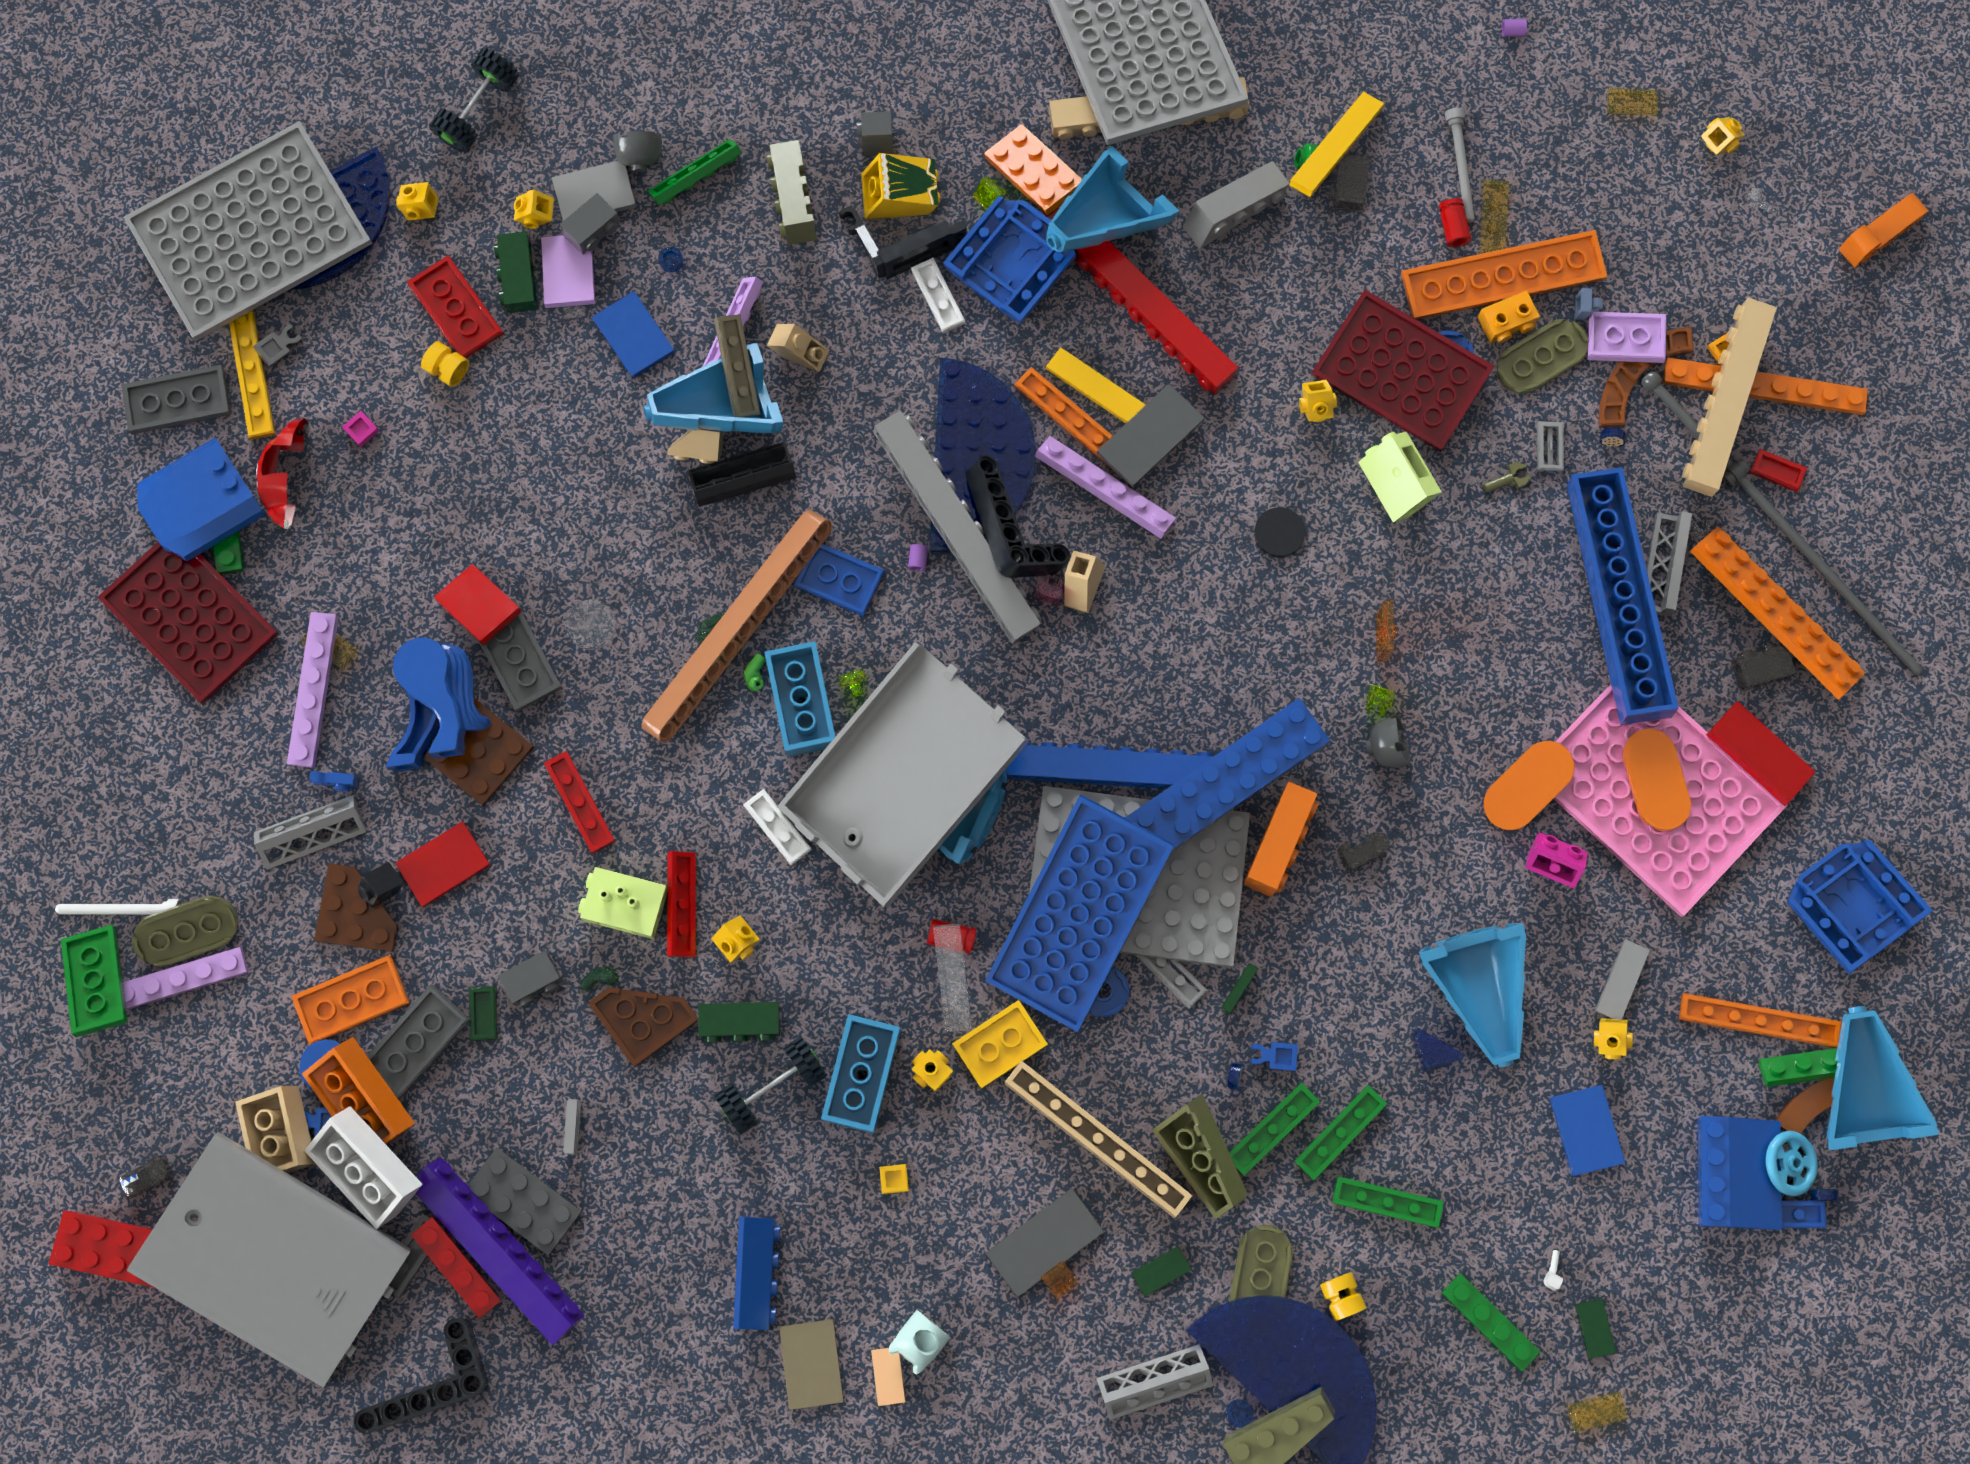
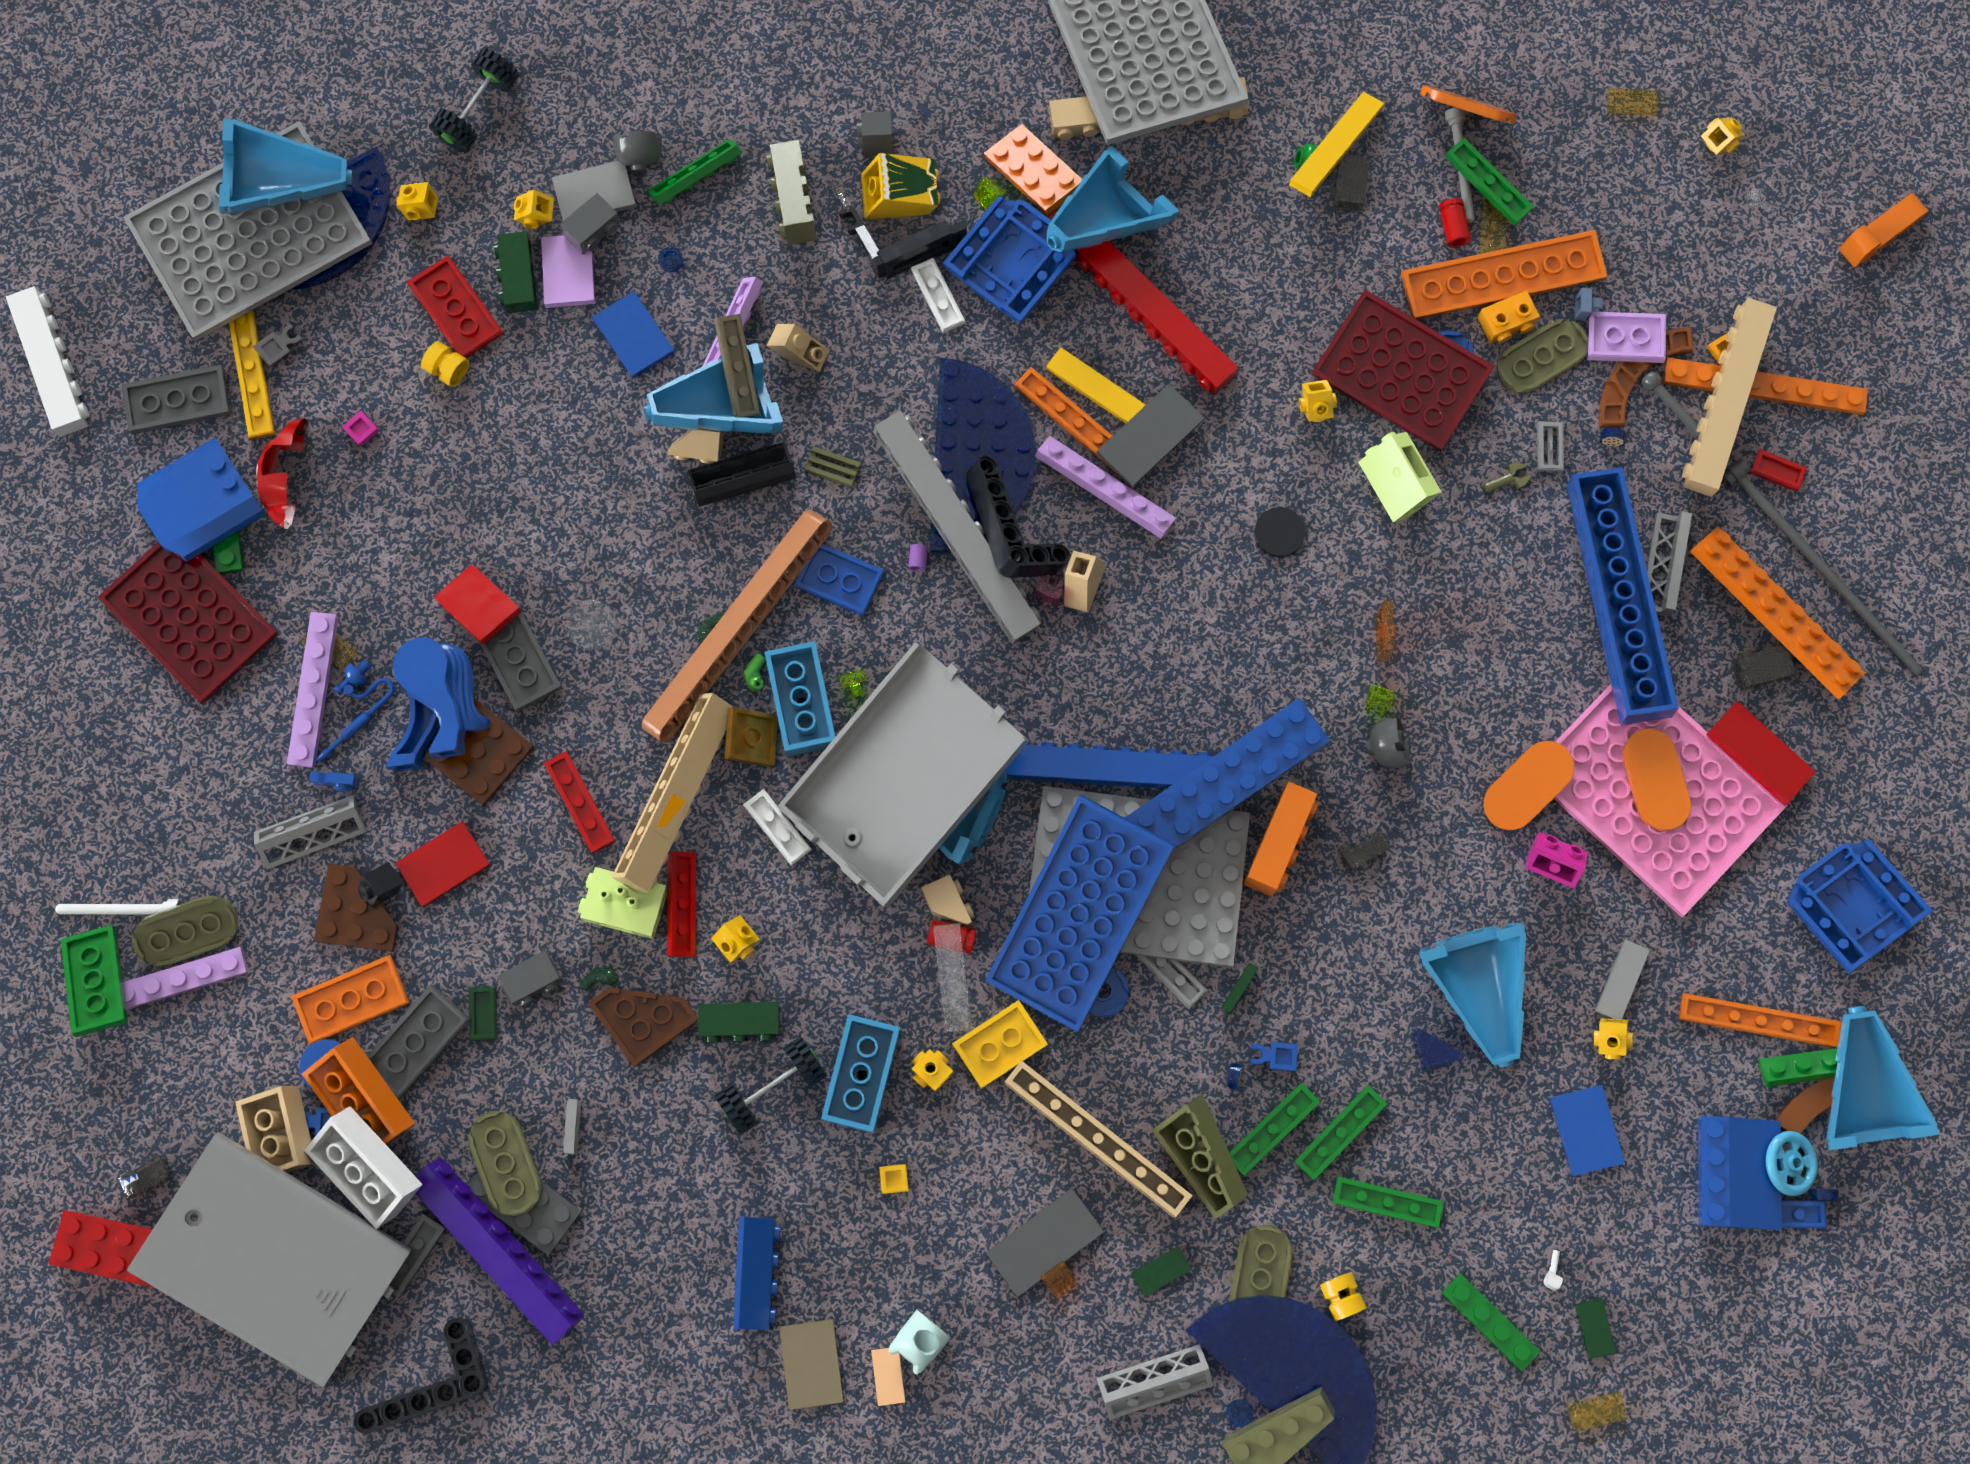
(47, 361): none -> white brick
(274, 170): none -> dark azure cone
(354, 676): none -> blue piece
(455, 1267): red plate -> none
(505, 1163): none -> olive tile
(673, 794): none -> tan brick
(751, 737): none -> pearl gold plate
(835, 457): none -> olive tile
(839, 191): none -> clear hand
(945, 901): none -> tan slope
(1235, 203): light grey wedge -> none
(1468, 104): none -> orange tile
(1489, 181): none -> green plate
(1514, 27): medium lavender hinge -> none

